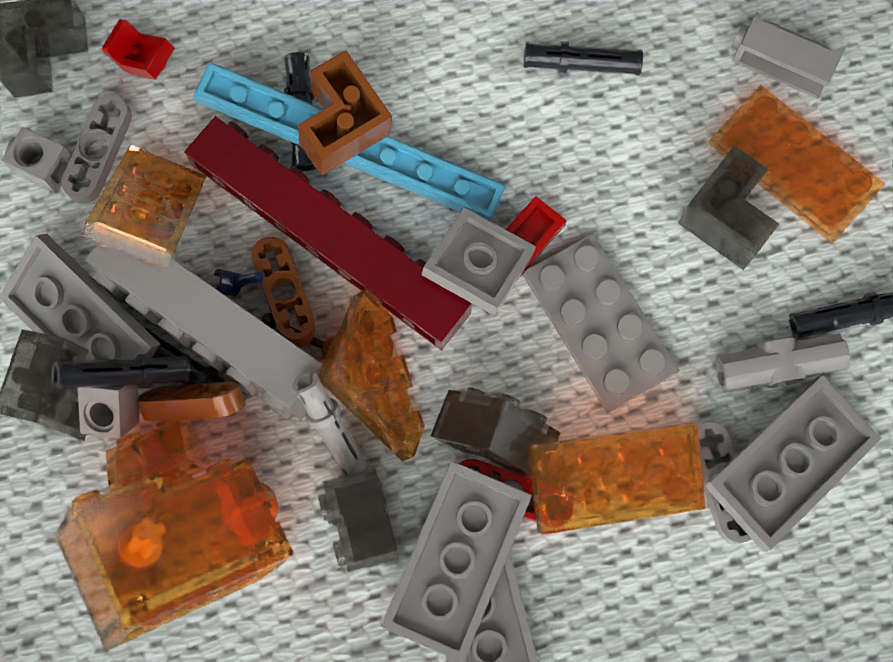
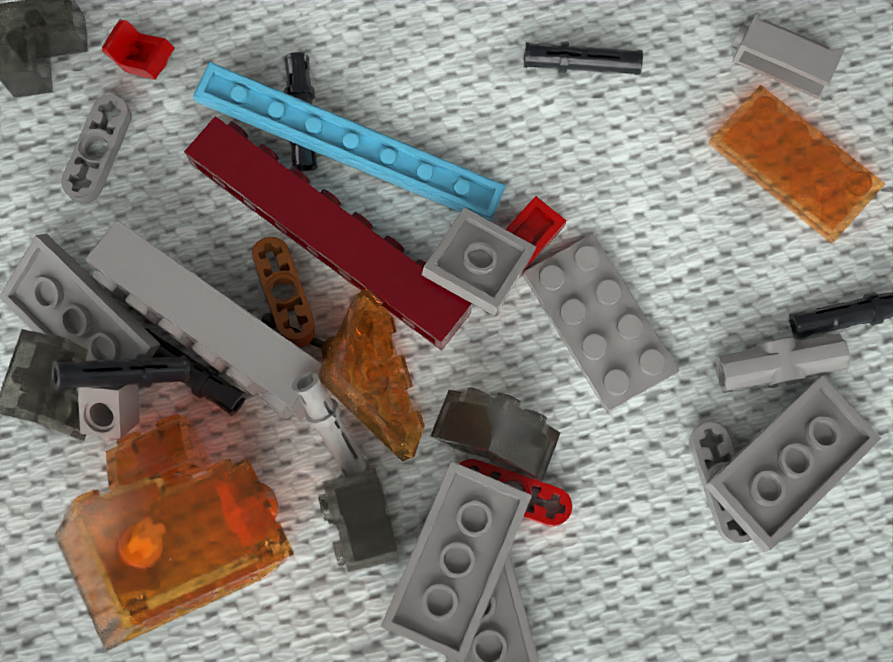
(47, 170): light grey brick -> none
(145, 207): clear orange plate -> none
(191, 401): dark orange beam -> none
(231, 282): dark blue hand -> none
(351, 115): dark orange brick -> none
(616, 477): clear orange plate -> none
(722, 214): clear smoke brick -> none

